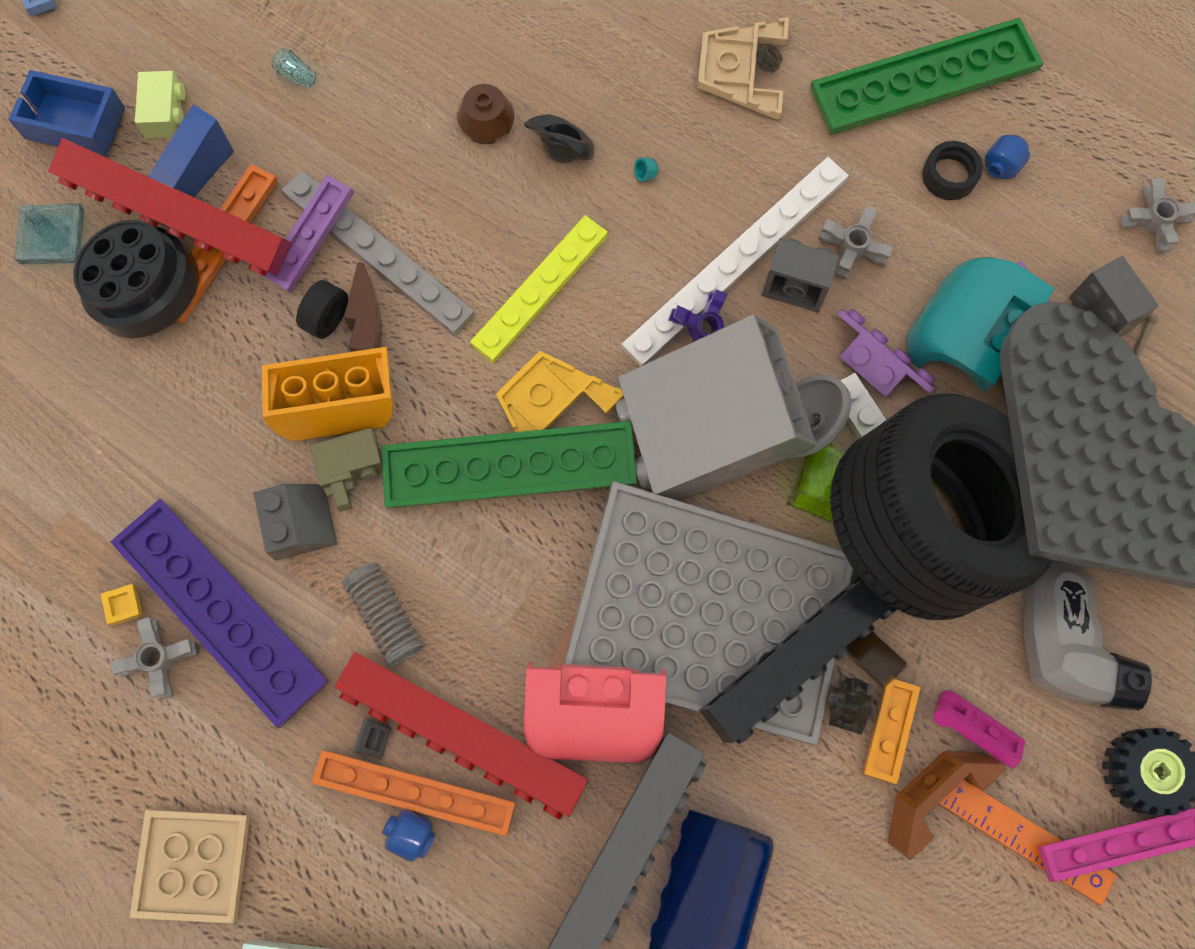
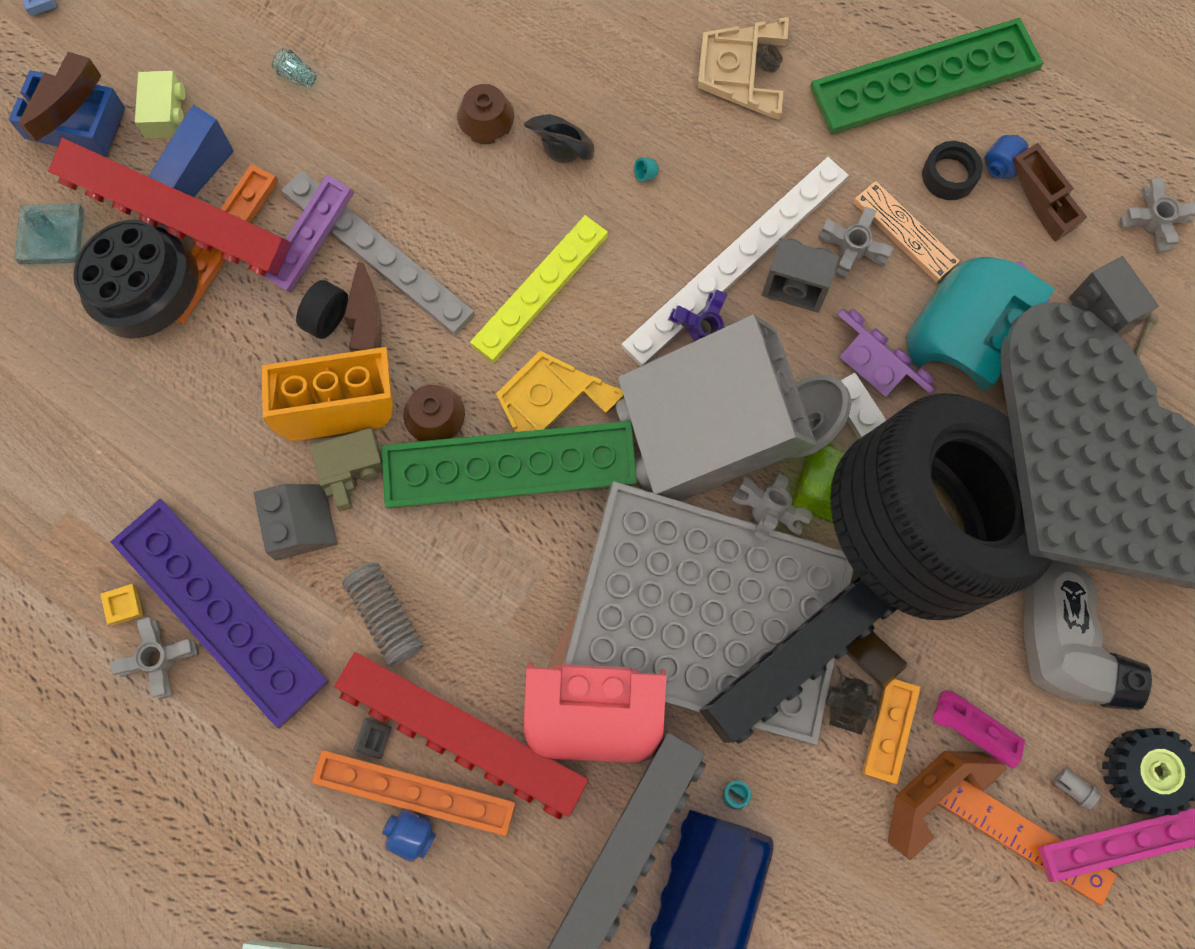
(59, 96): none -> reddish brown slope
(190, 866): tan plate -> none
(433, 413): none -> reddish brown cone
(739, 790): none -> teal hinge
(772, 506): none -> light grey pin
(907, 232): none -> light nougat tile
(1048, 192): none -> reddish brown slope
(1078, 789): none -> light grey pin

